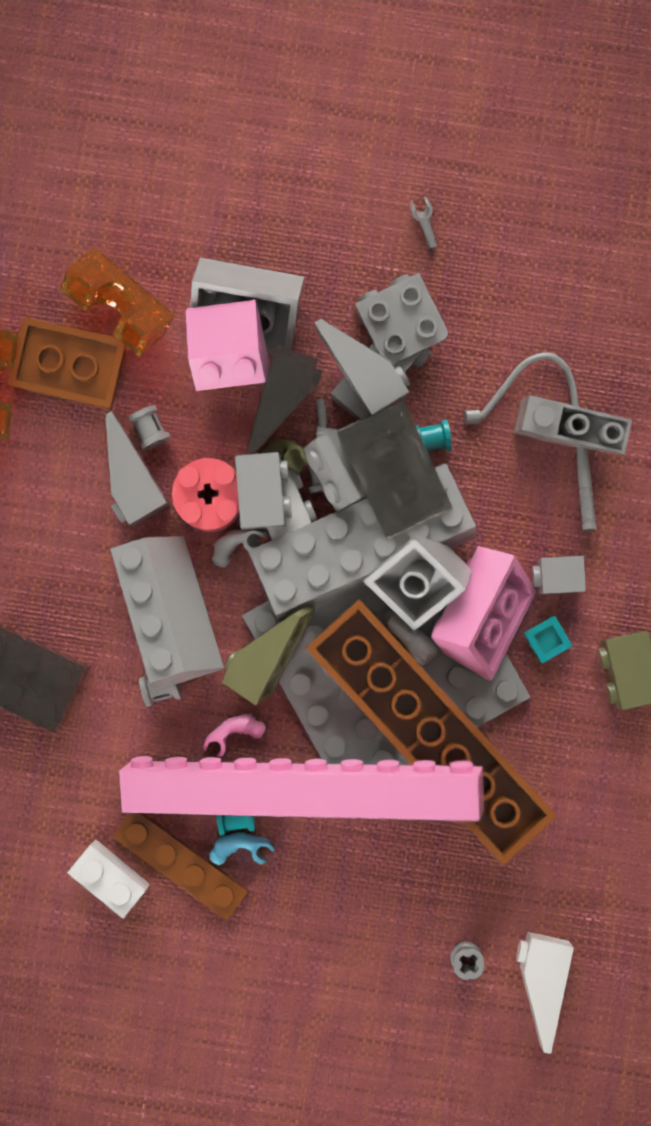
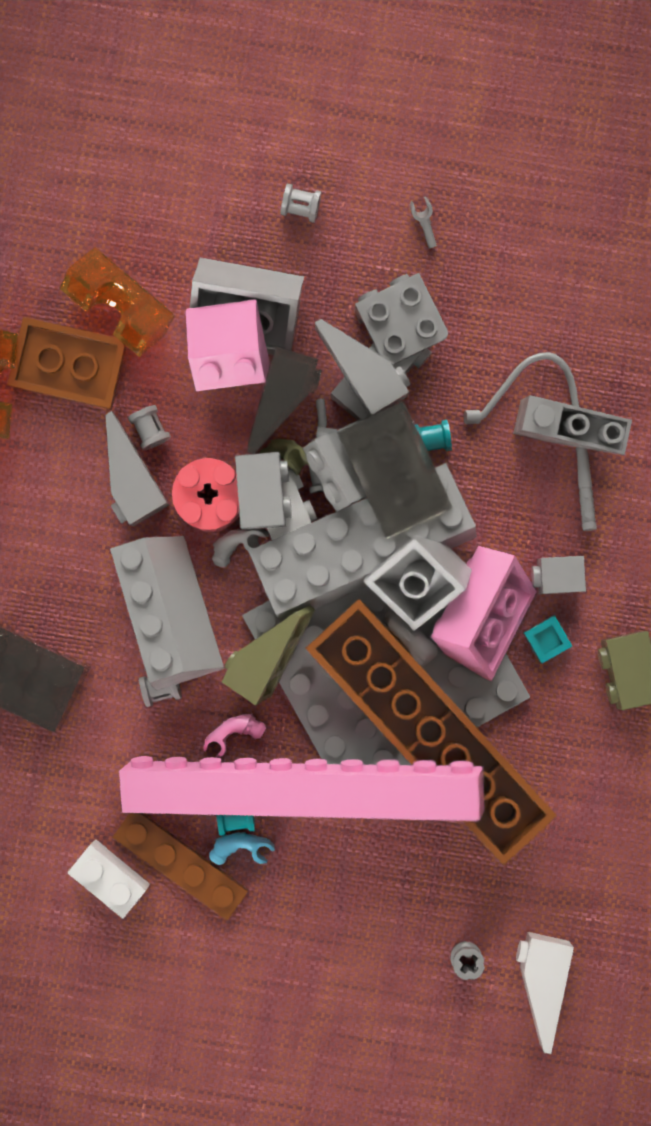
(292, 194): none -> light grey bush

